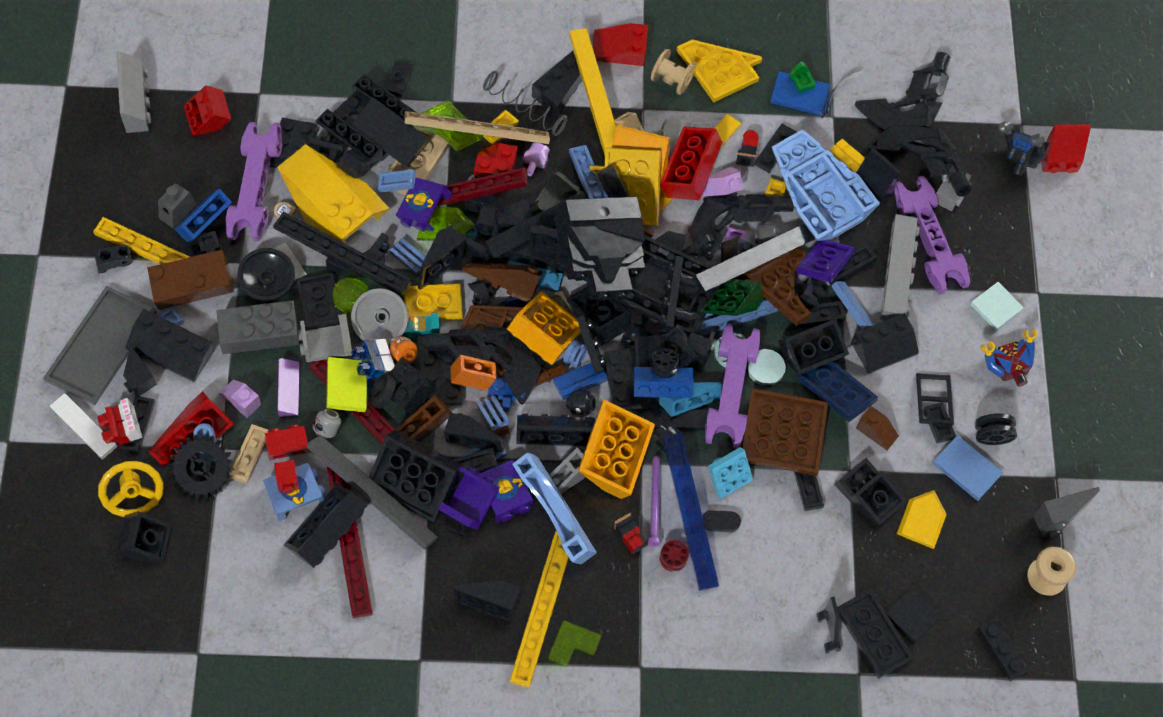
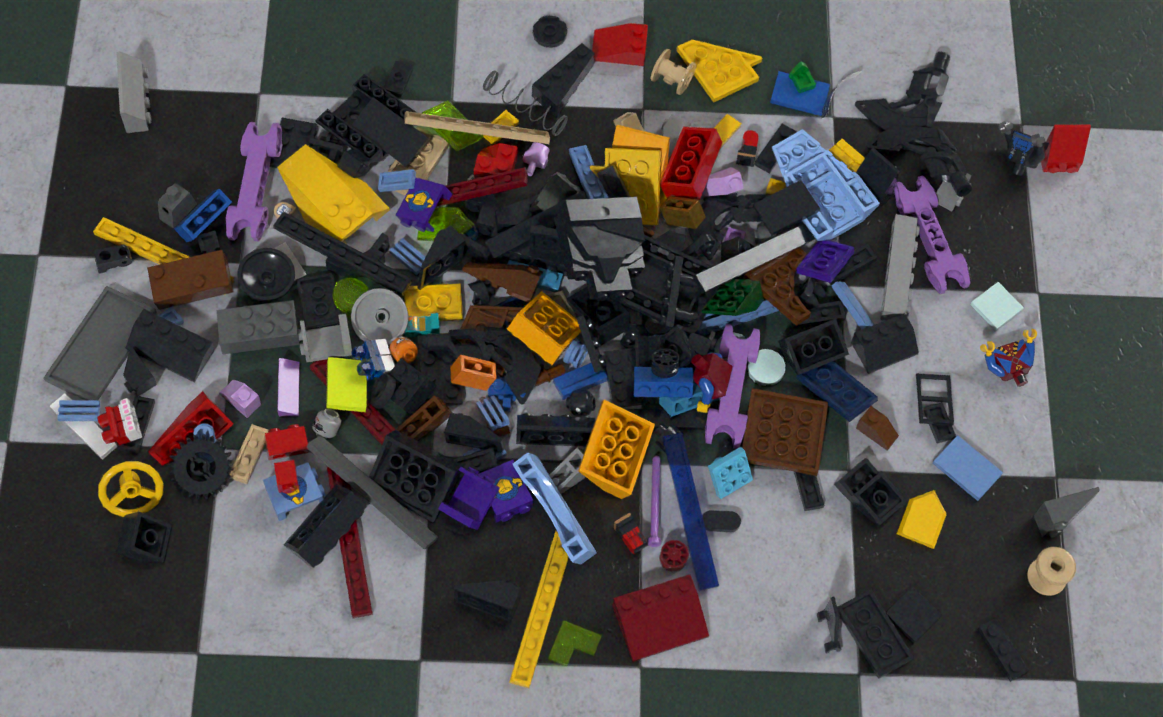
(78, 403): none -> medium blue tile
(207, 111): red slope -> none
(549, 31): none -> black tile
(593, 86): yellow tile -> none
(660, 617): none -> dark red slope
(682, 212): none -> pearl gold brick
(712, 377): none -> dark red torso
(786, 207): none -> black tile
(995, 429): black wheel -> none

